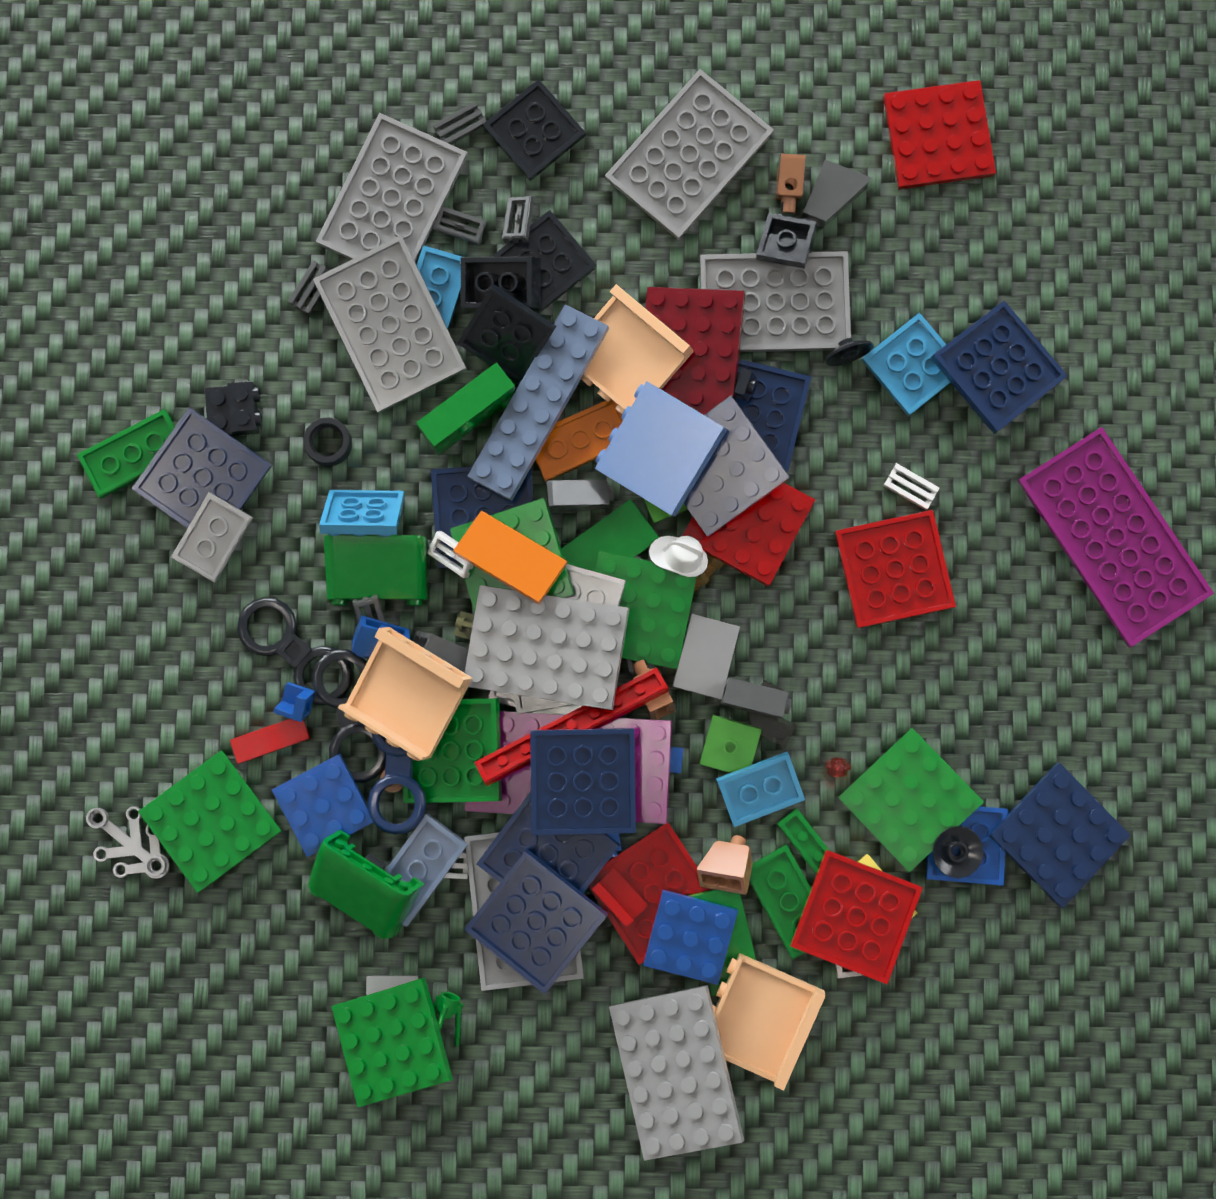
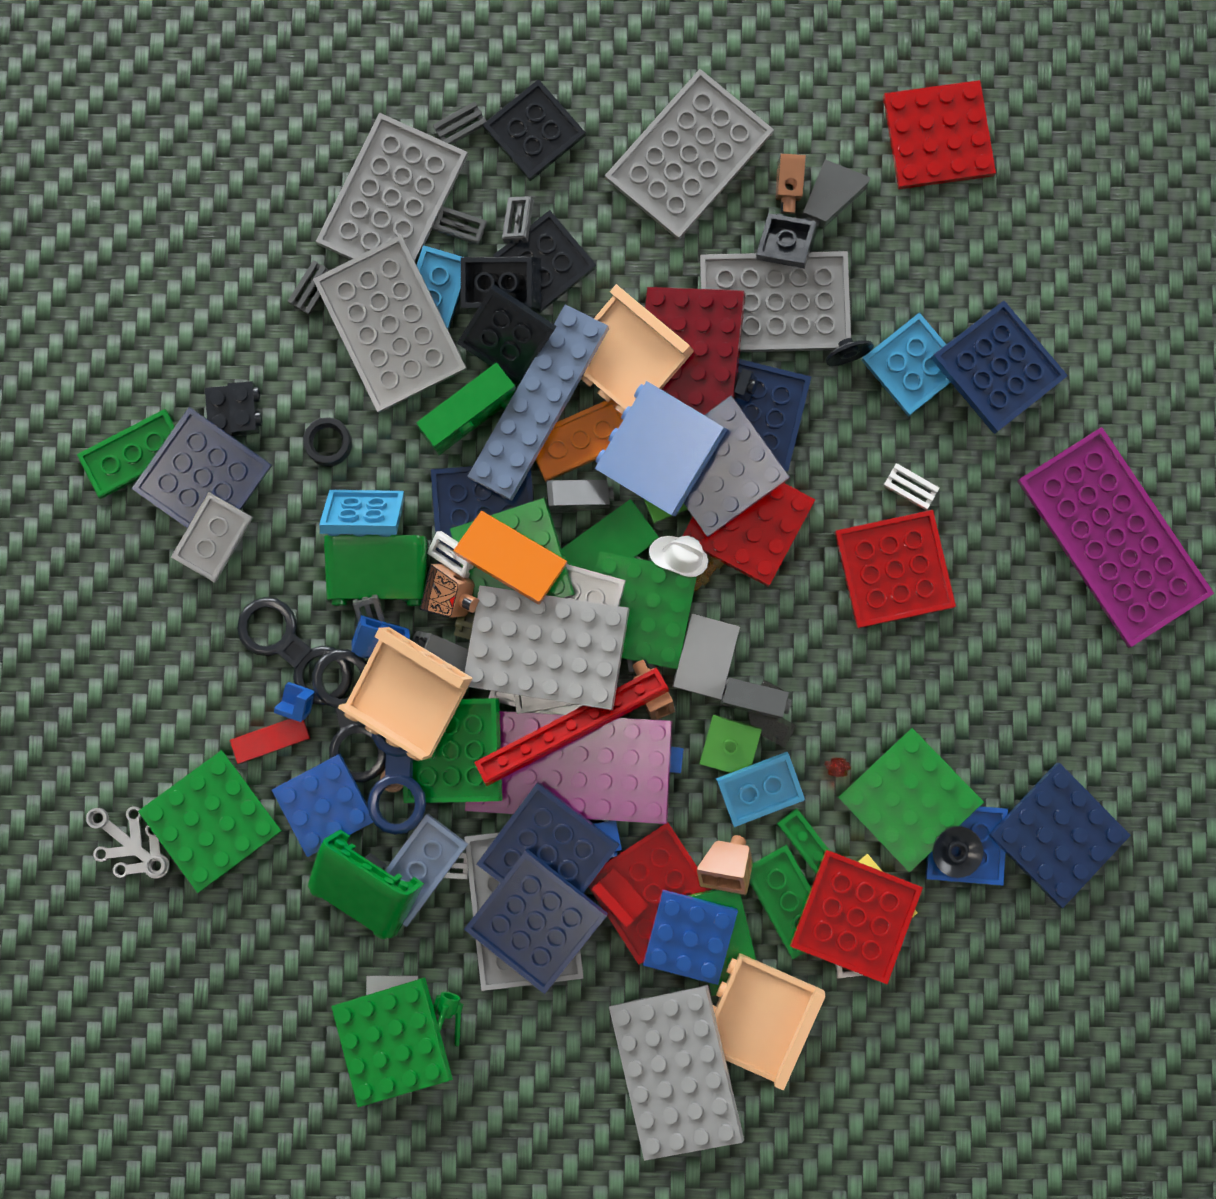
(448, 593): none -> nougat torso
(582, 781): dark blue plate -> none

